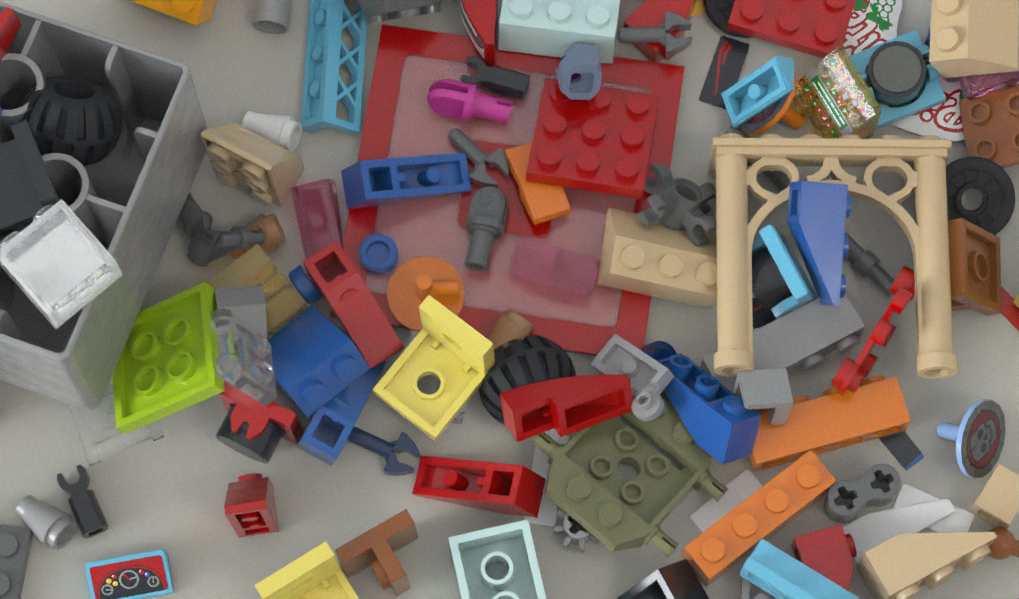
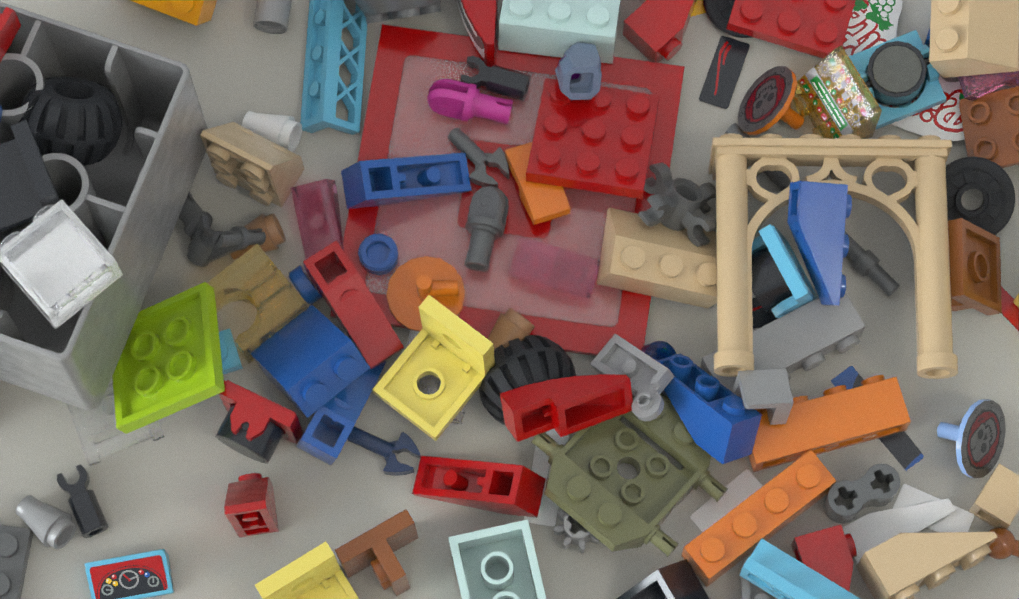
(243, 358): clear plate -> none
(246, 304): light grey panel -> none
(659, 34): dark grey bar -> none
(759, 90): medium azure slope -> none
(853, 372): red plant -> none

